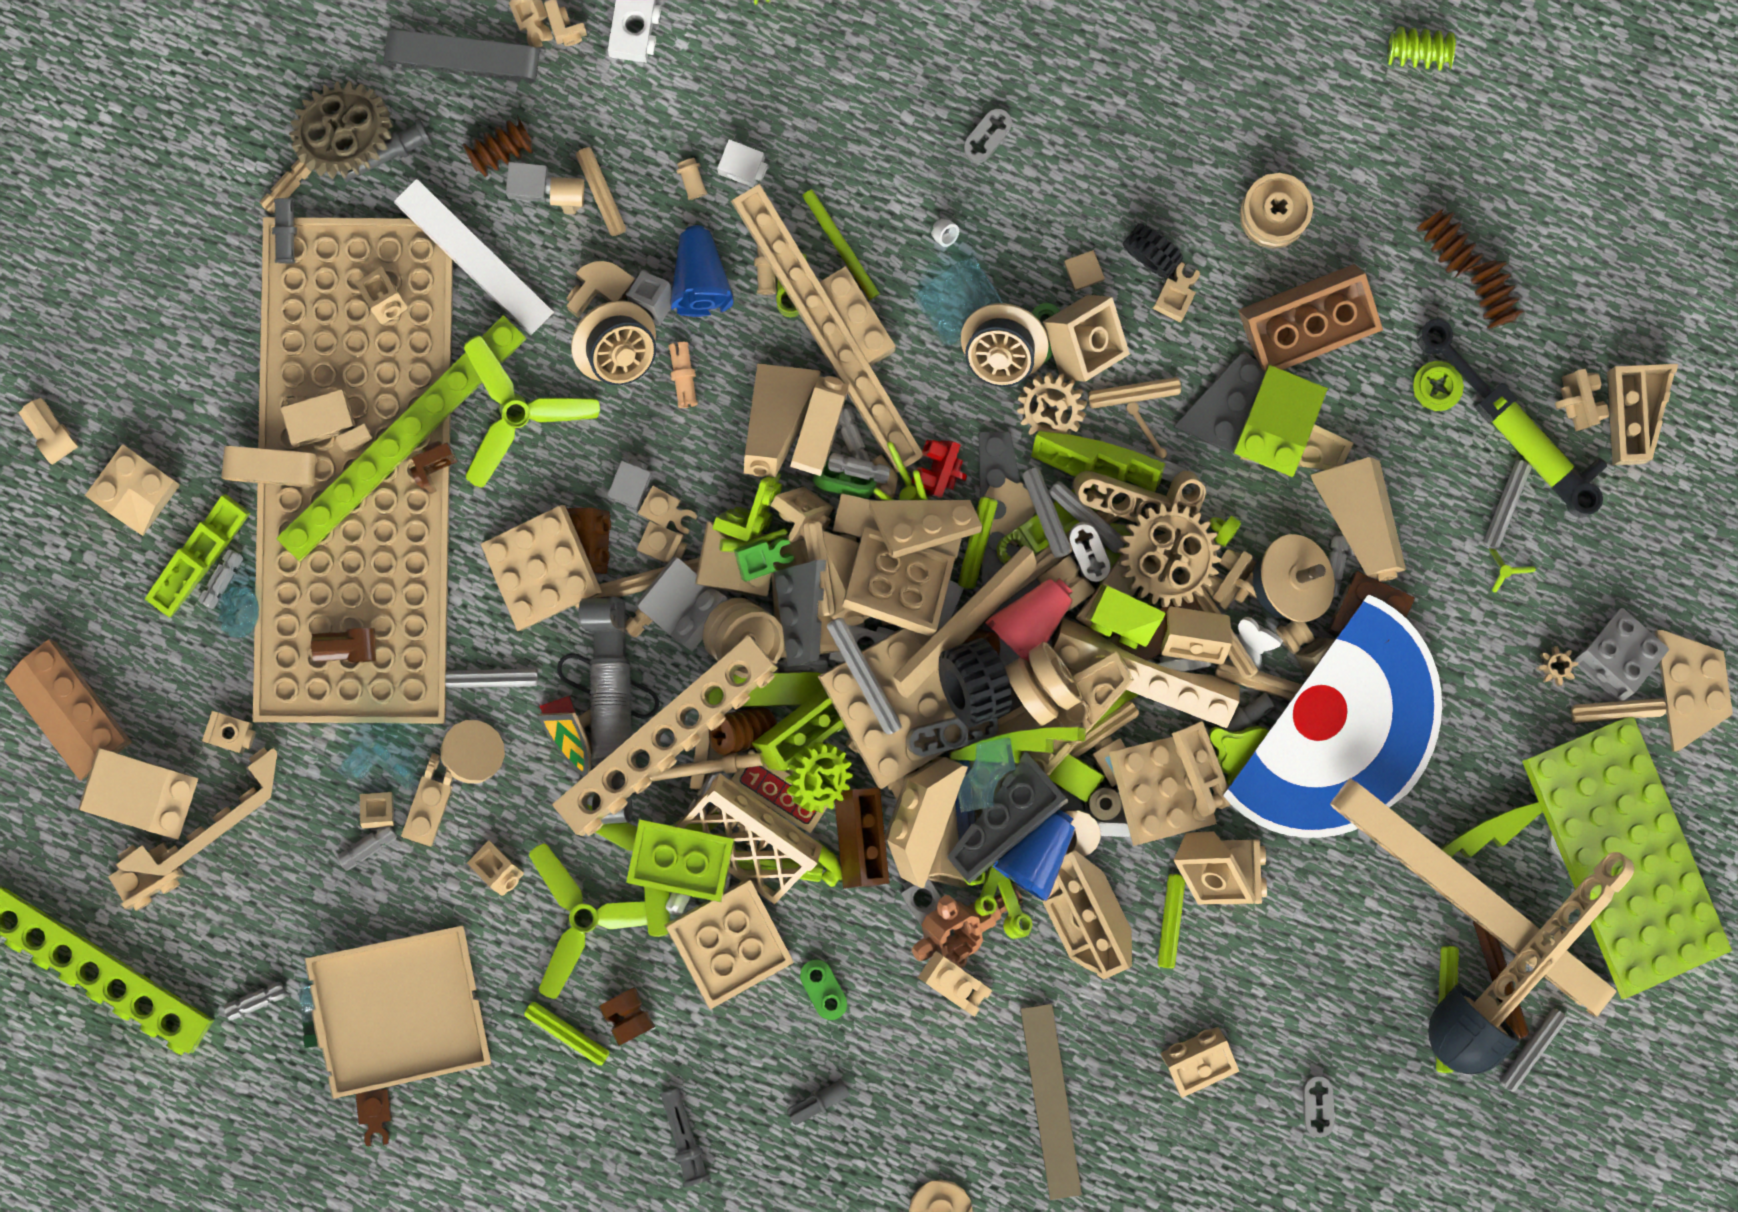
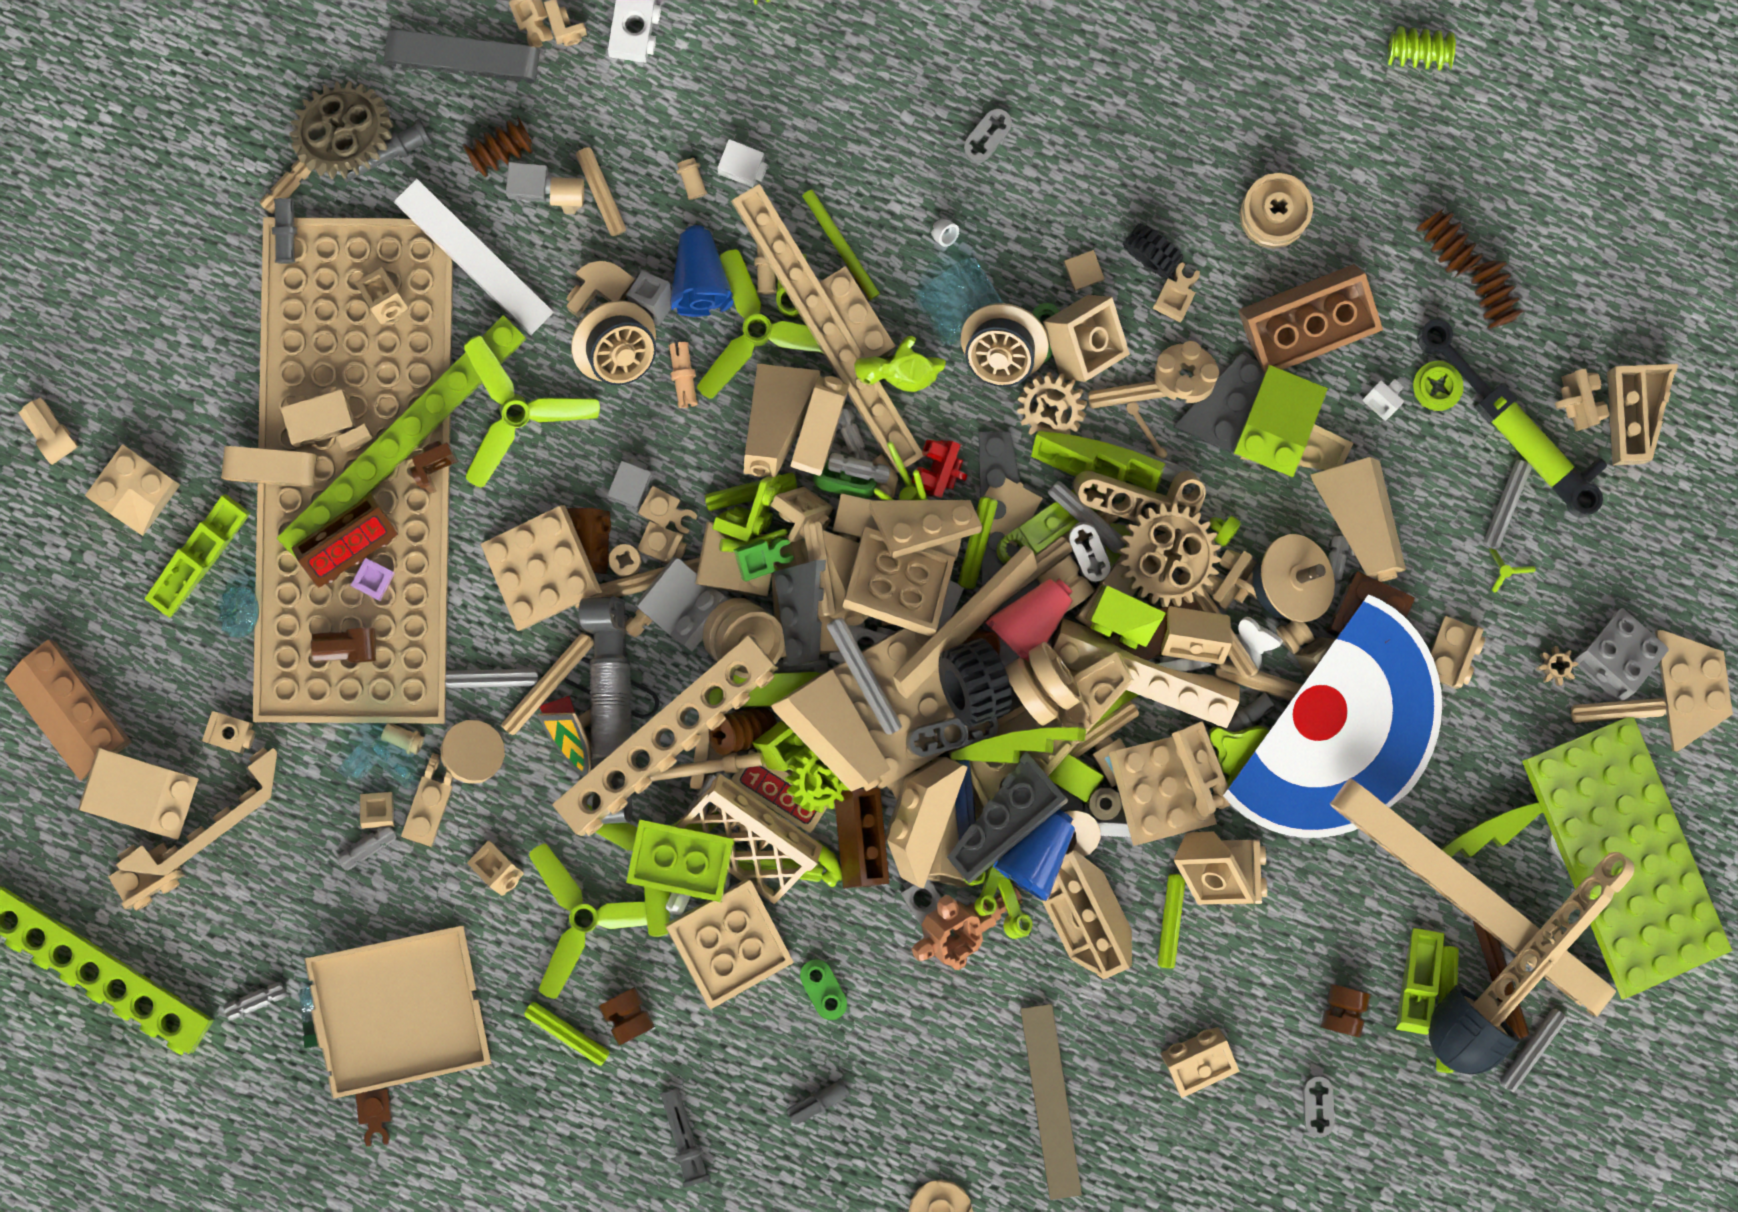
(220, 579): light grey axle -> none
(344, 541): none -> reddish brown brick
(372, 579): none -> lavender tile
(402, 738): none -> tan pin
(548, 683): none -> tan axle
(623, 565): none -> tan wheel
(740, 350): none -> lime piece
(744, 493): none -> lime axle
(833, 730): none -> tan slope
(903, 370): none -> lime animal
(954, 983): tan plate -> none
(991, 764): clear light blue tile -> none
(1046, 512): light grey axle -> none
(1189, 357): none -> tan plate
(1346, 999): none -> reddish brown wheel
(1384, 399): none -> white tile
(1420, 981): none -> lime slope
(1454, 651): none -> tan bracket

